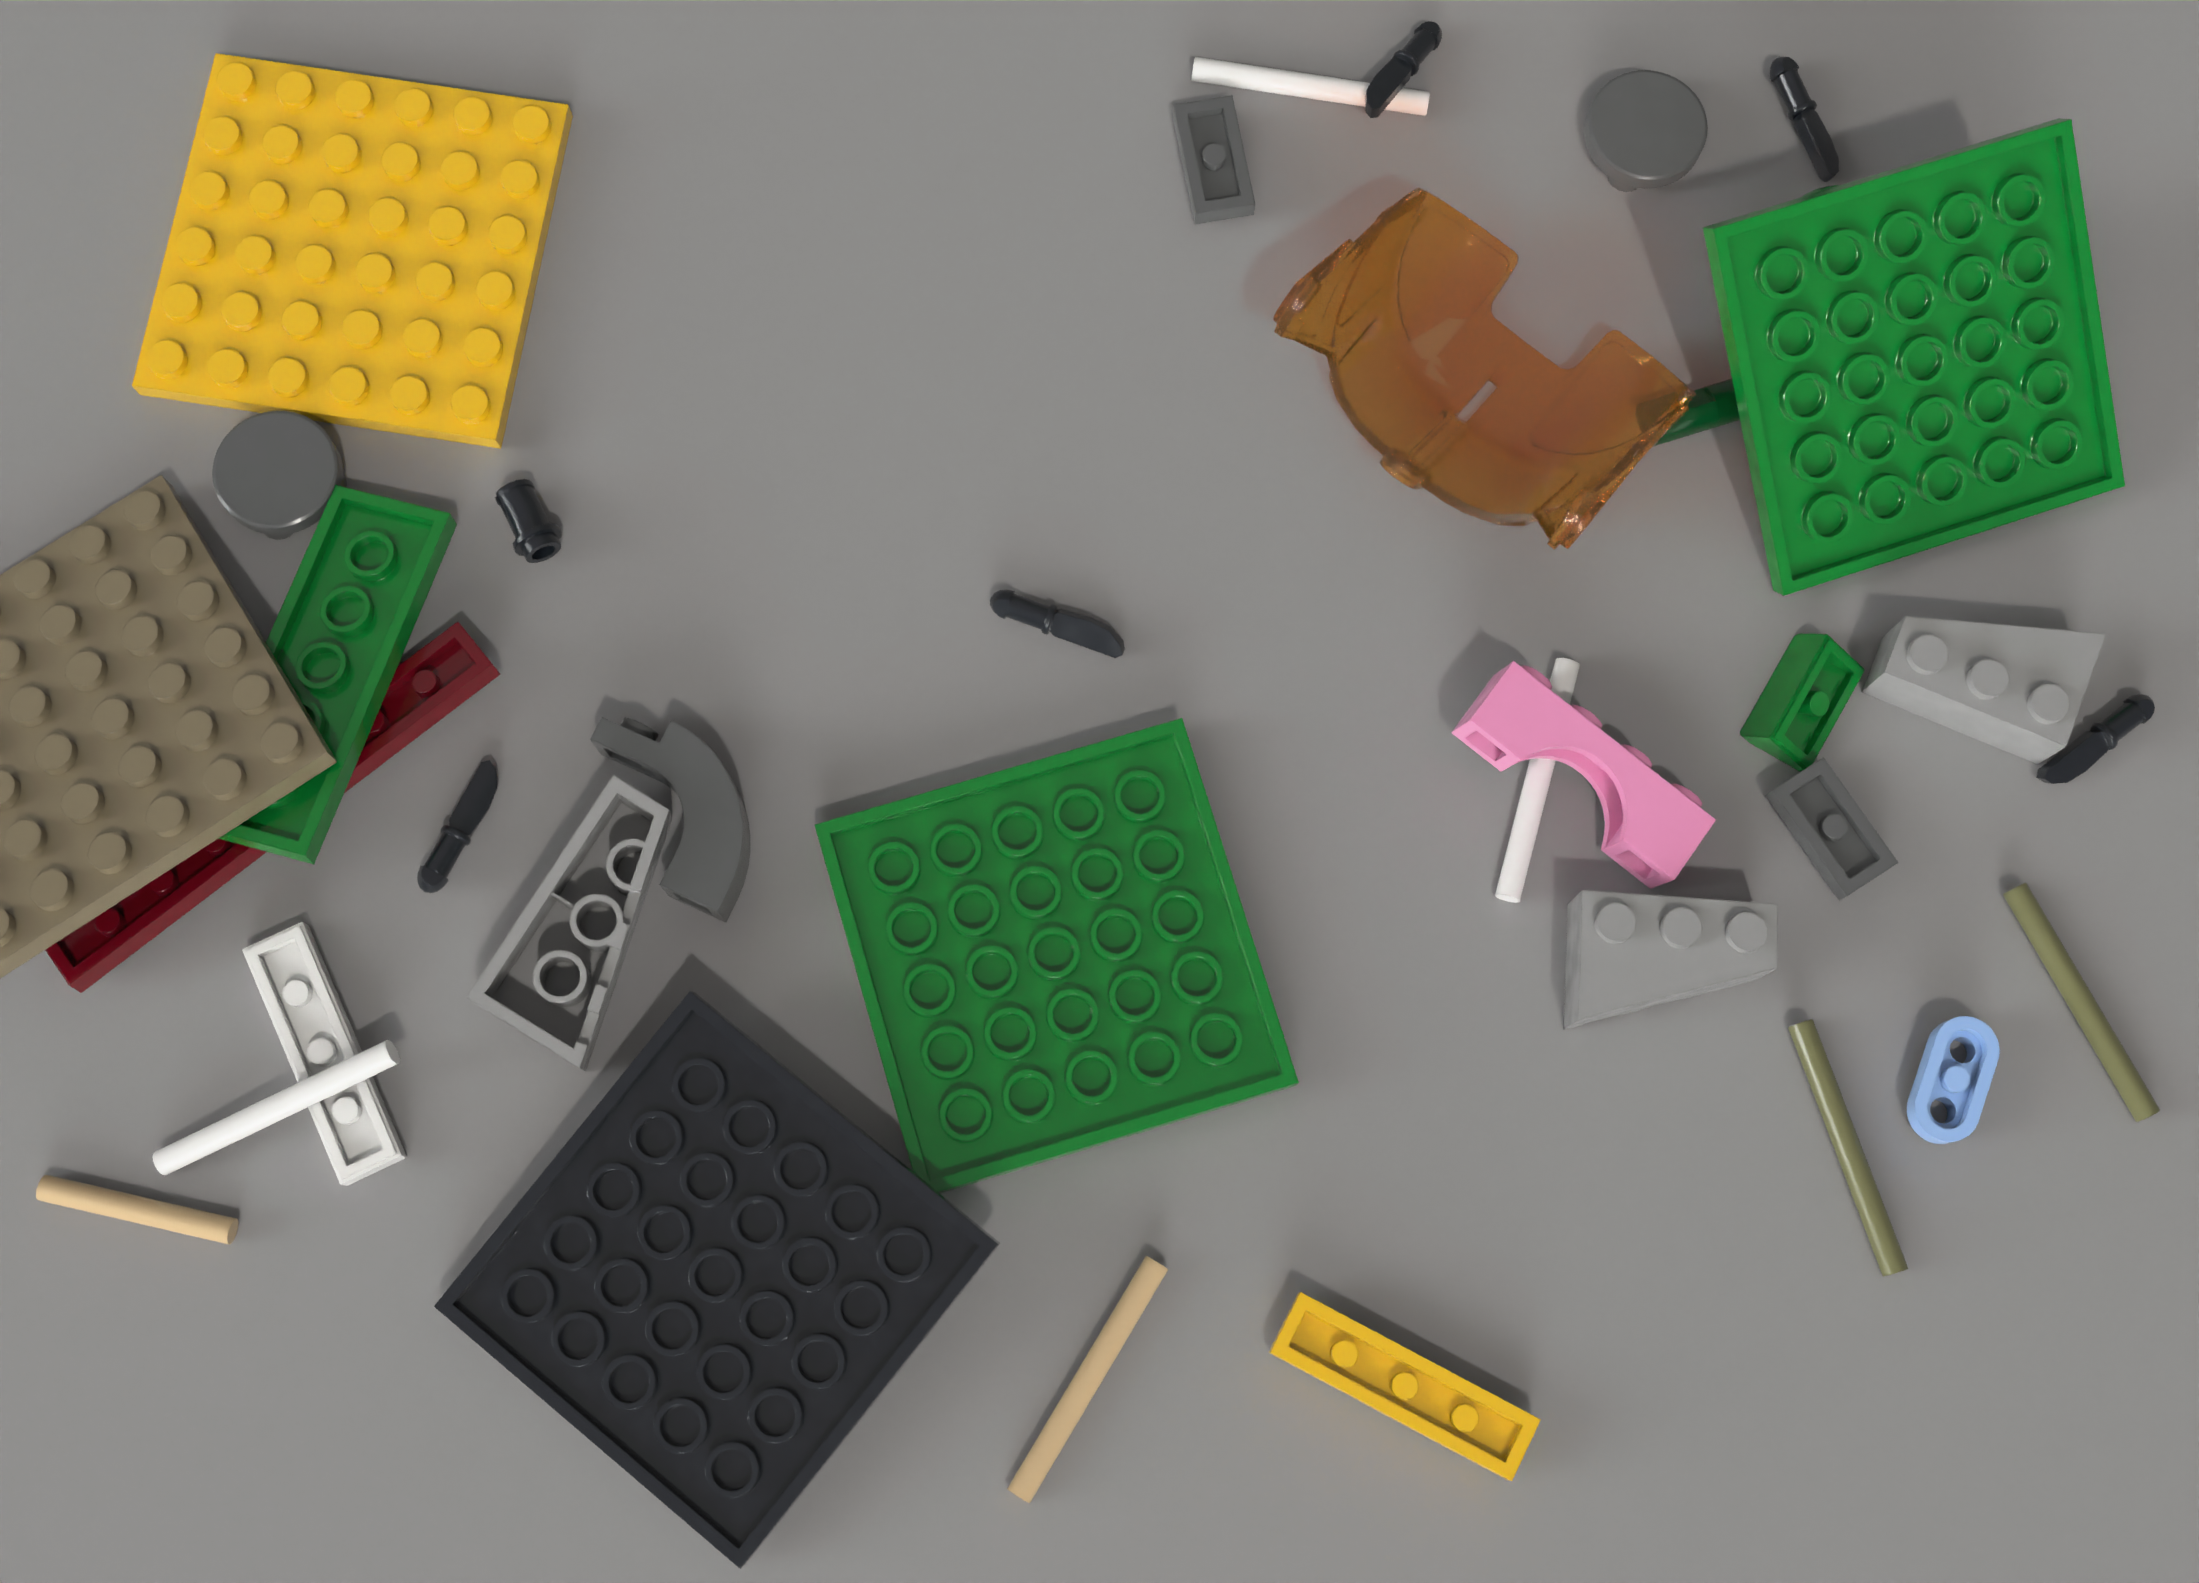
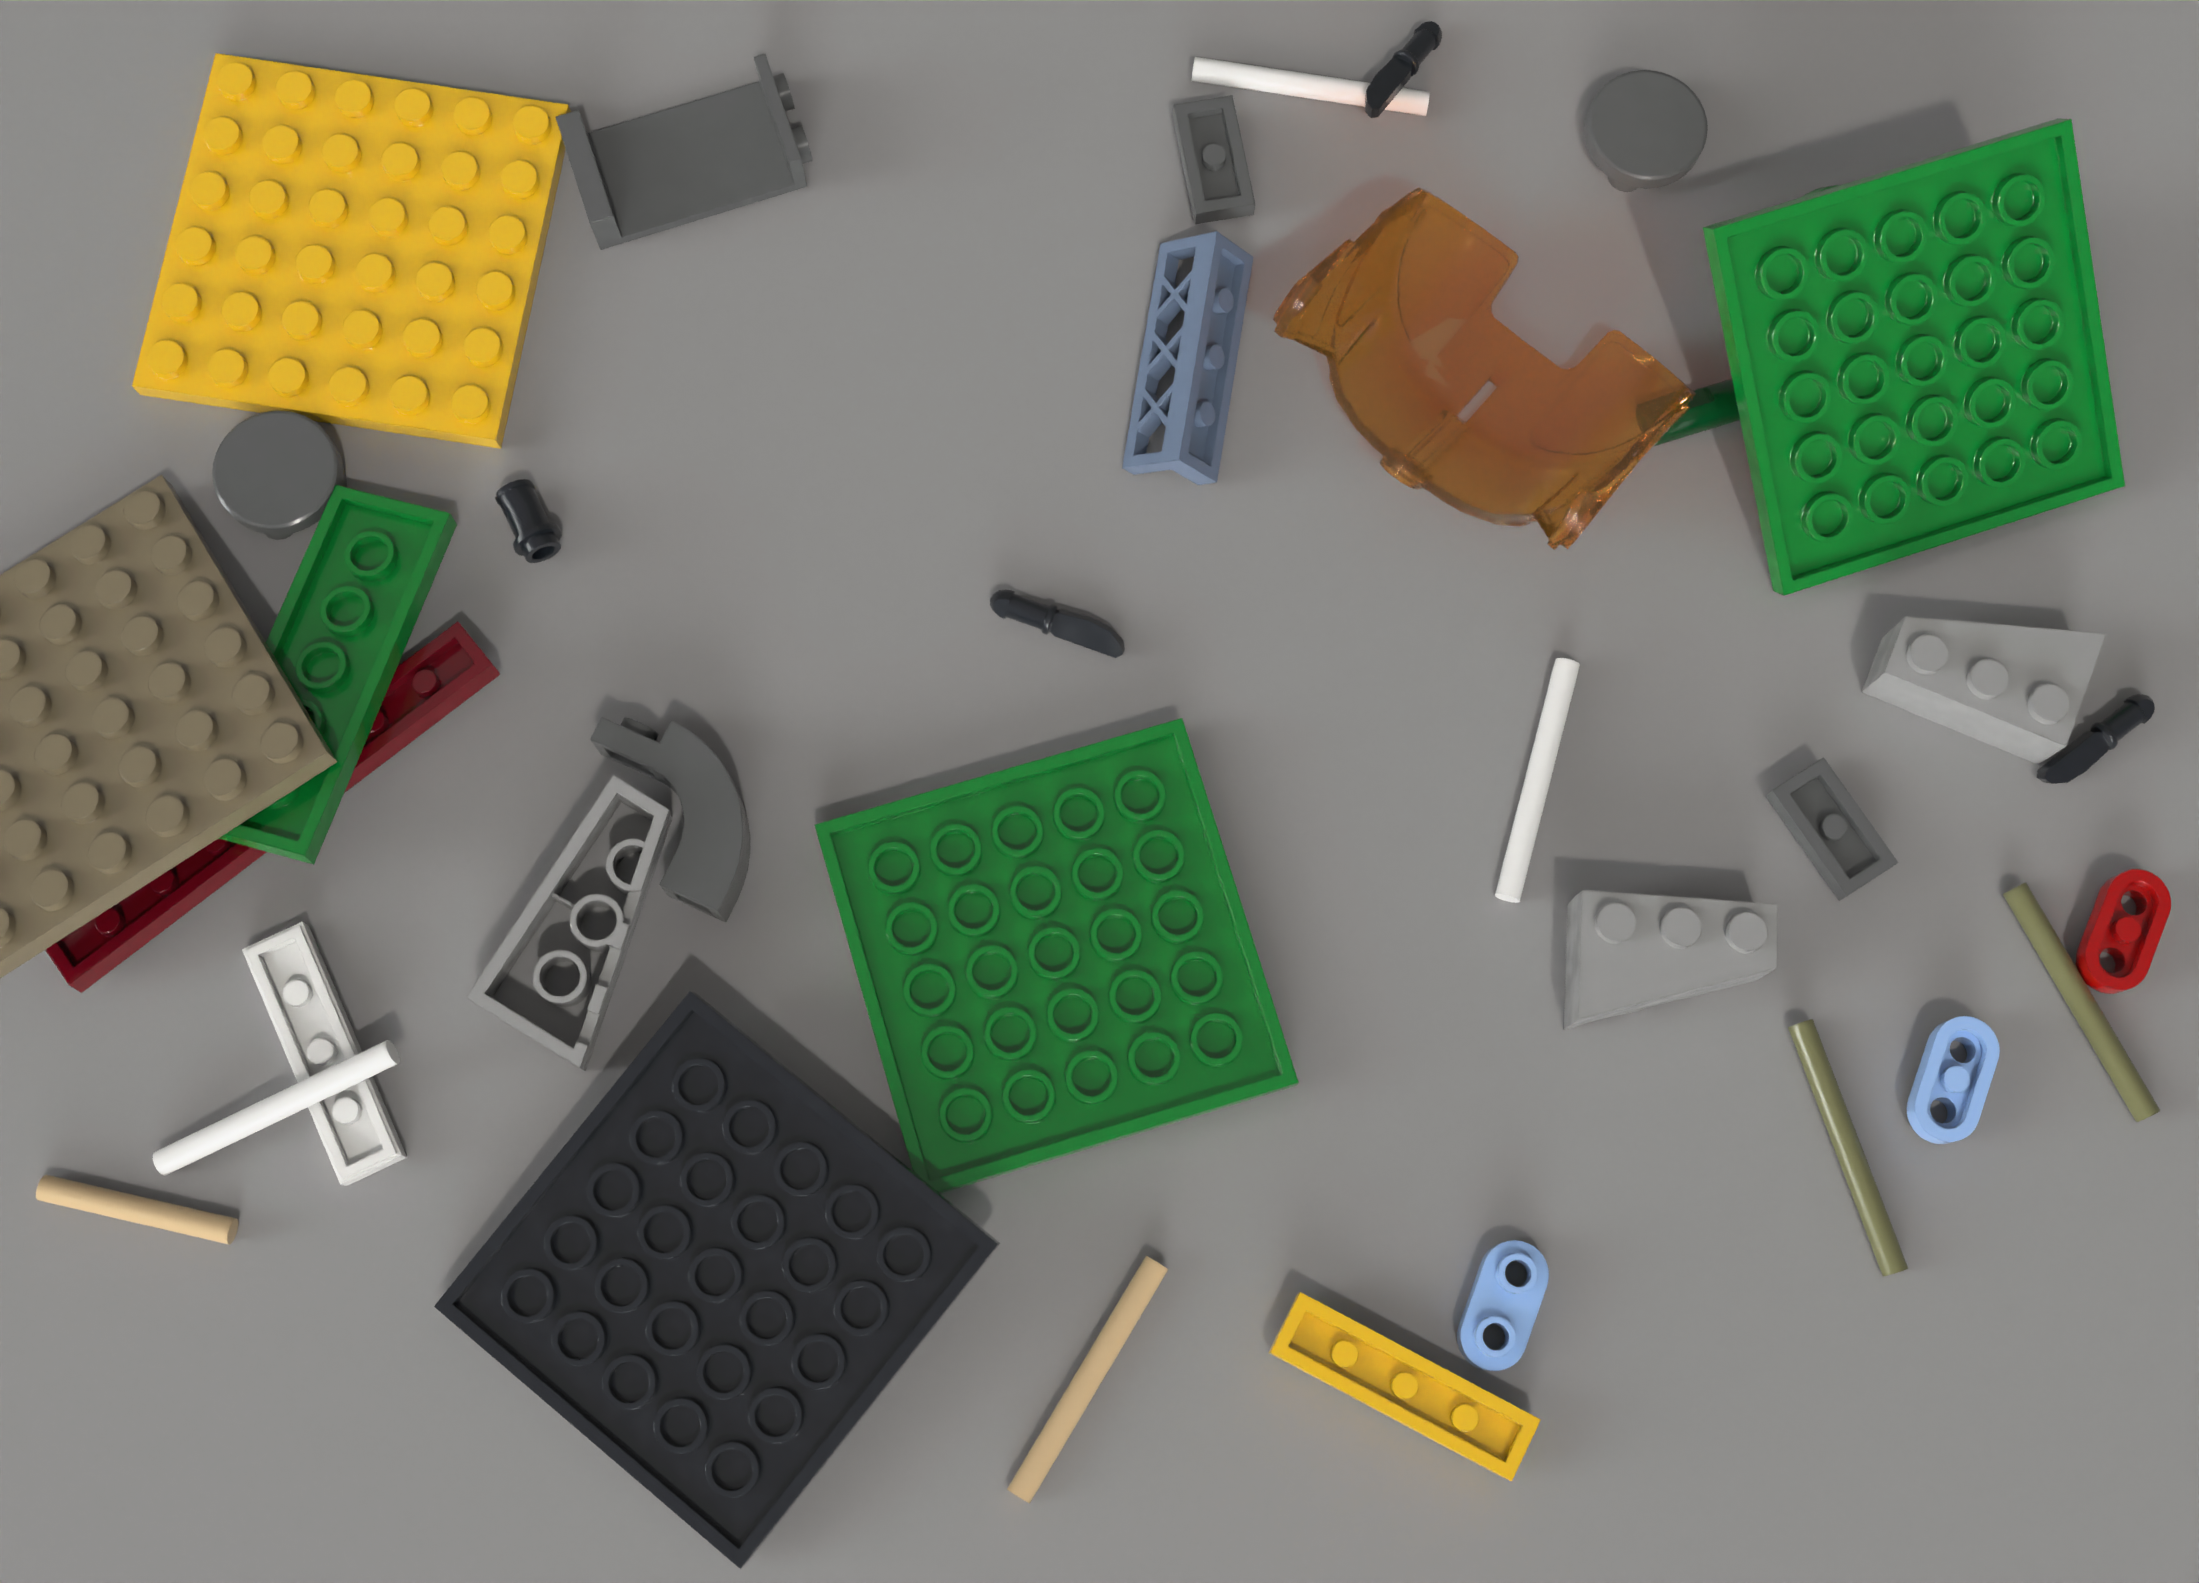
(462, 825): black piece -> none
(687, 160): none -> dark grey panel
(1200, 352): none -> sand blue fence
(1500, 1303): none -> light blue plate
(1647, 820): bright pink arch -> none
(1802, 700): green slope -> none
(1806, 119): black piece -> none
(2124, 936): none -> red plate

